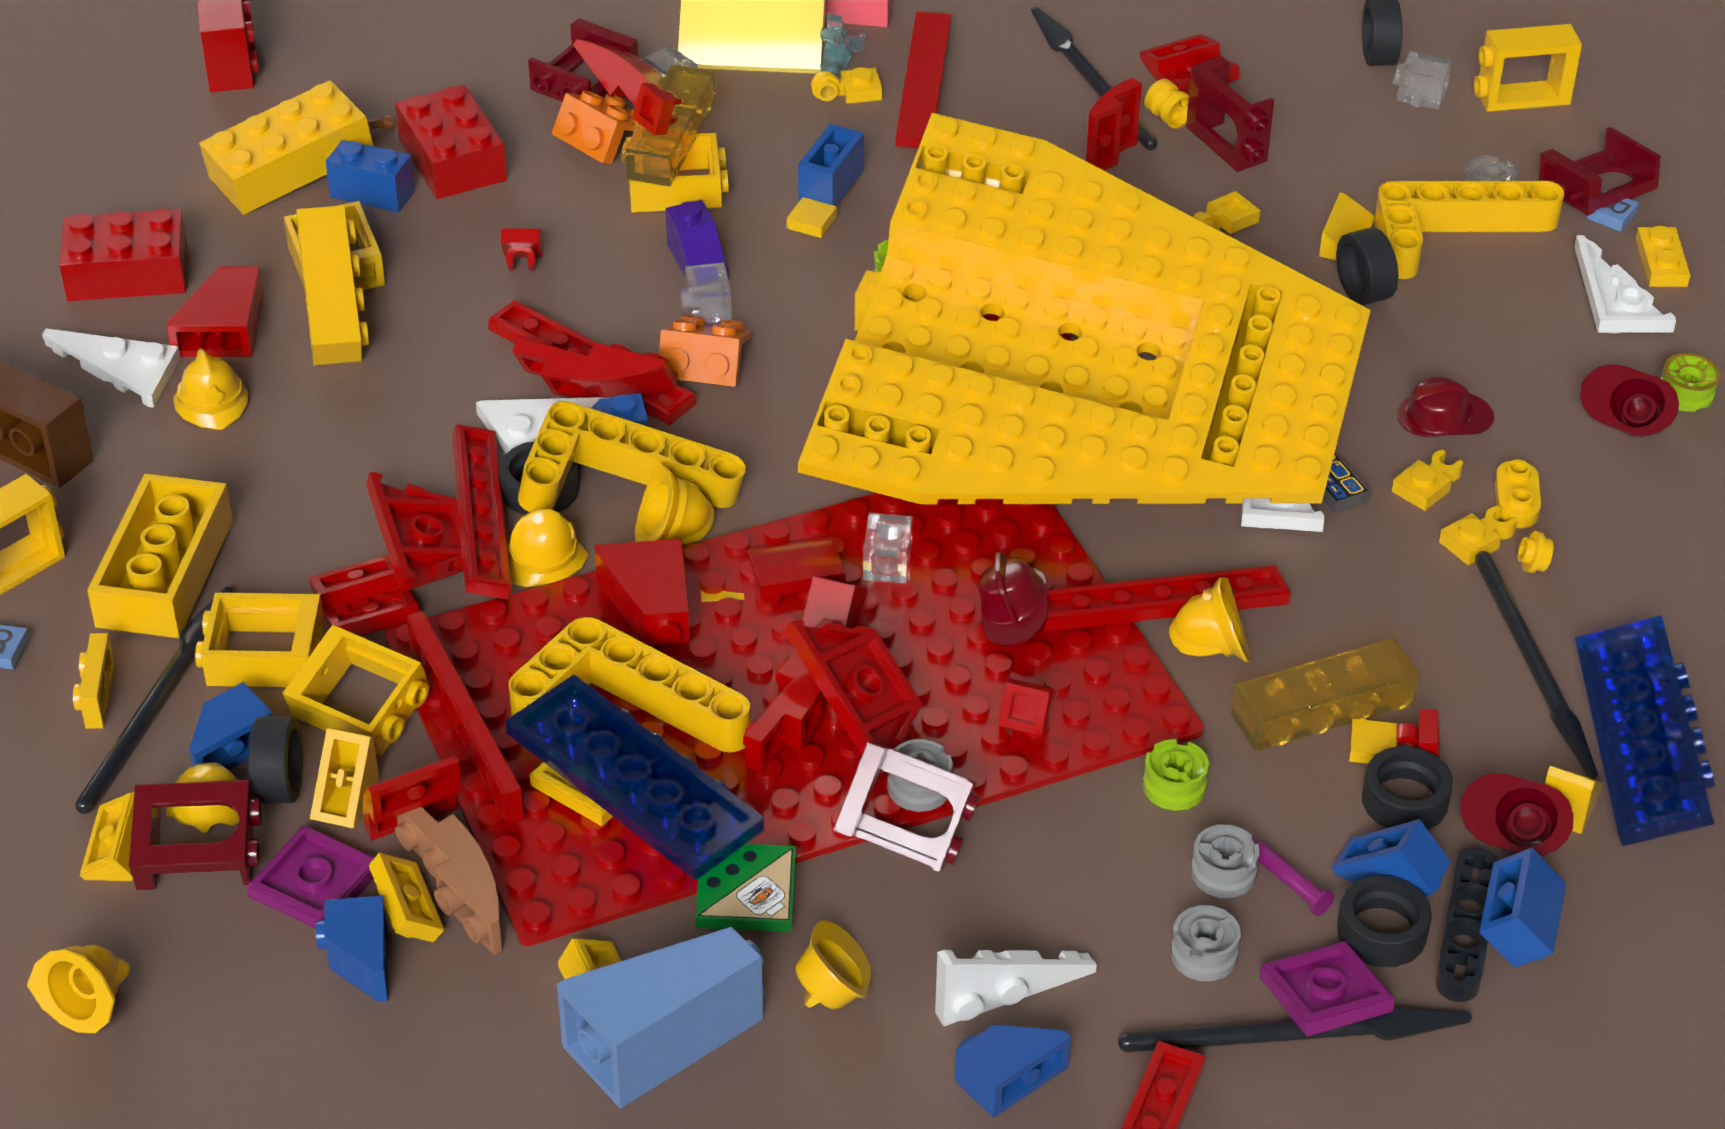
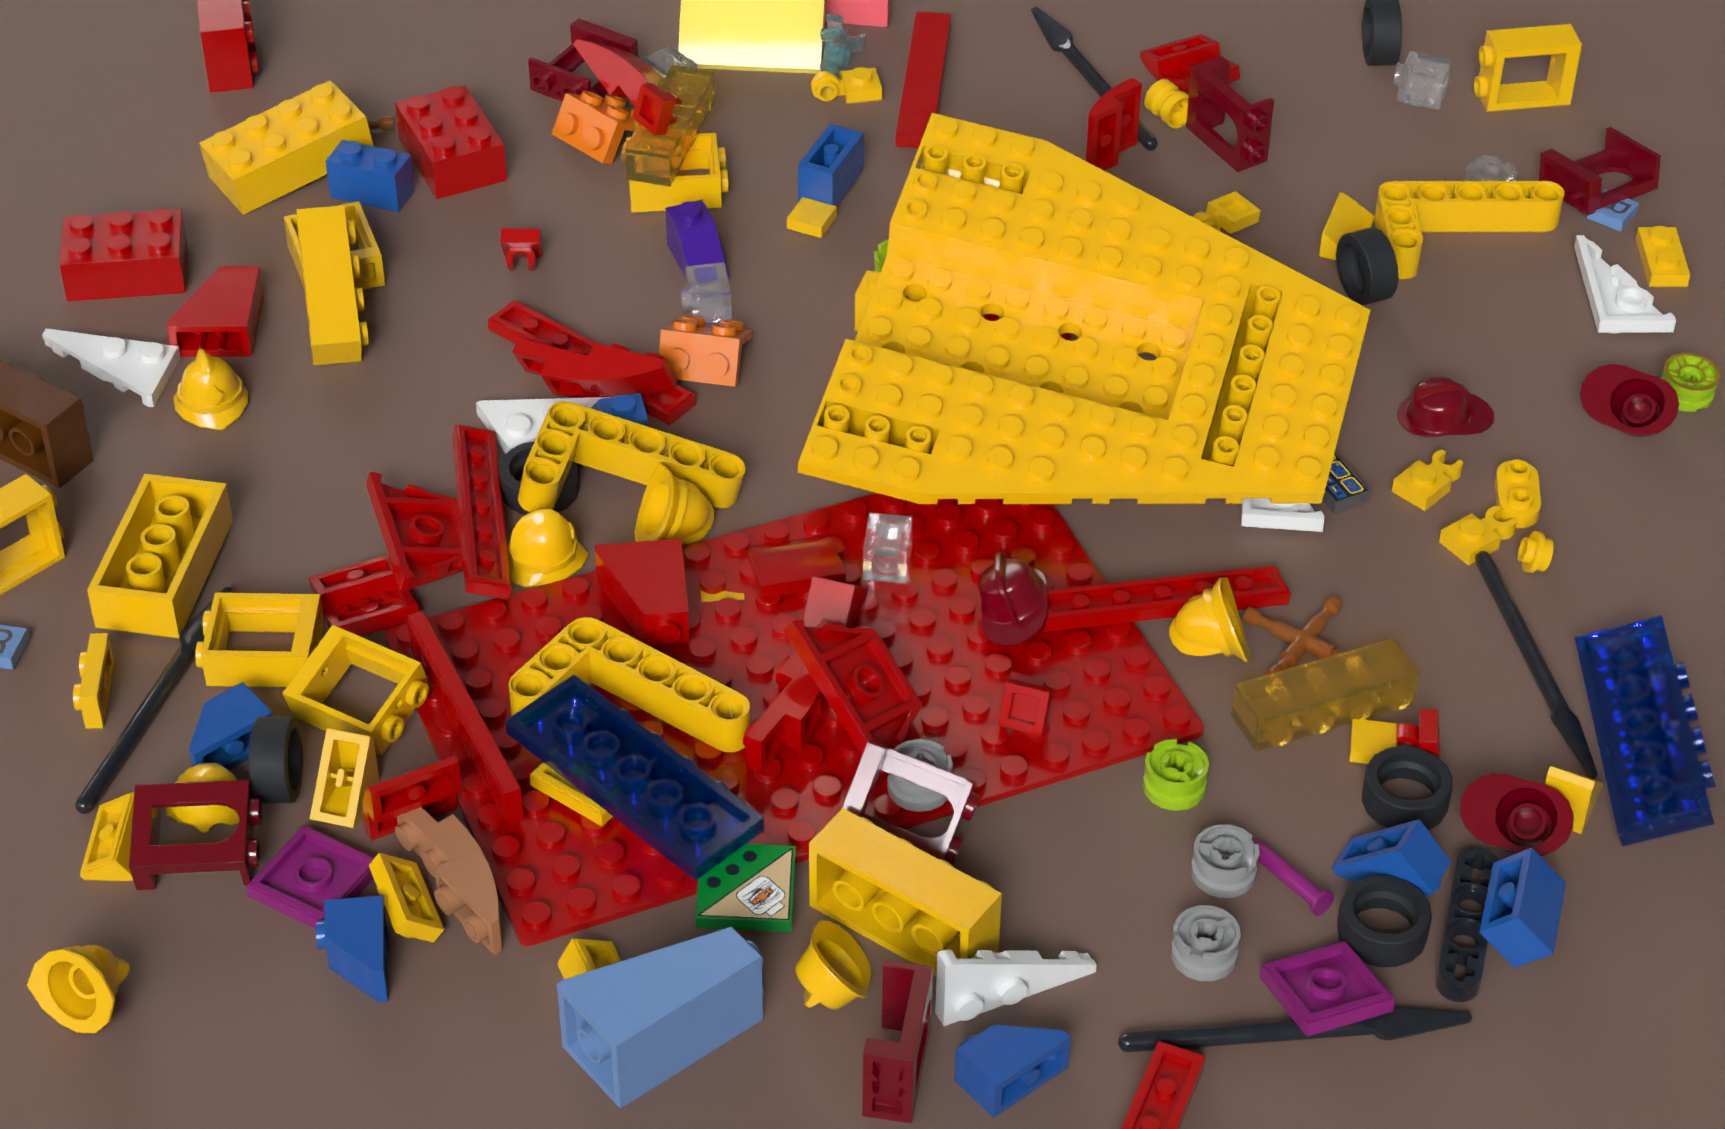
(895, 1068): none -> dark red panel
(899, 893): none -> yellow brick
(1299, 639): none -> dark orange piece

